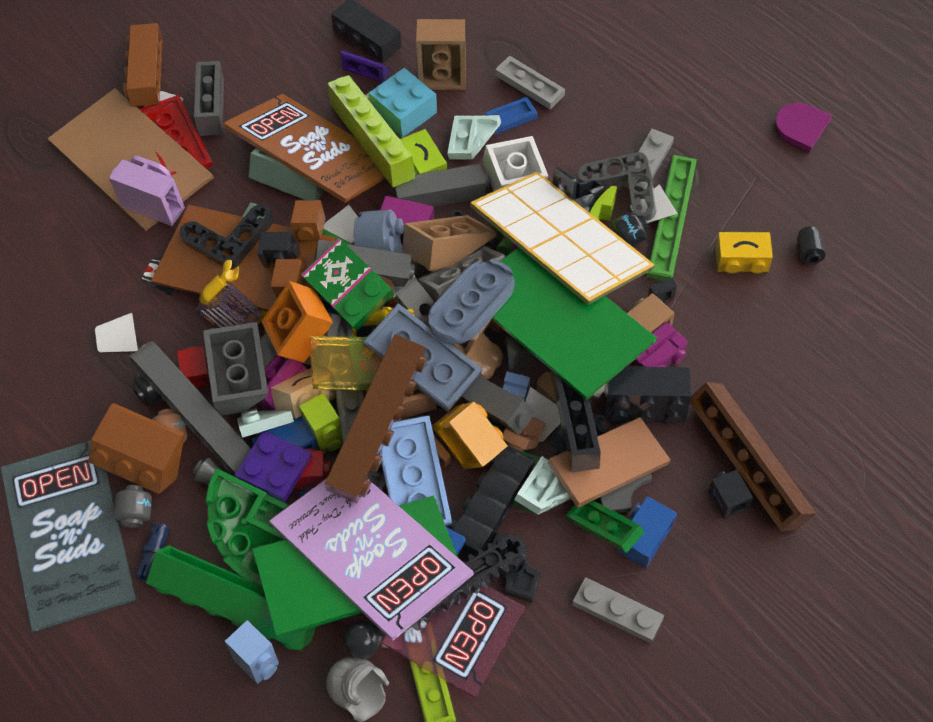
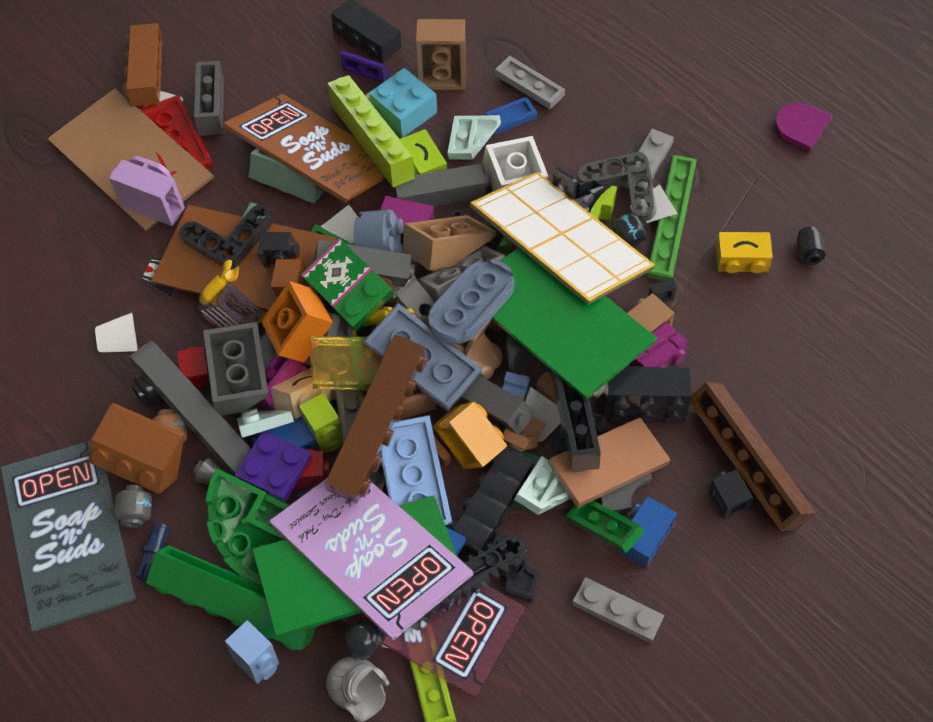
(308, 220): dark orange brick -> none

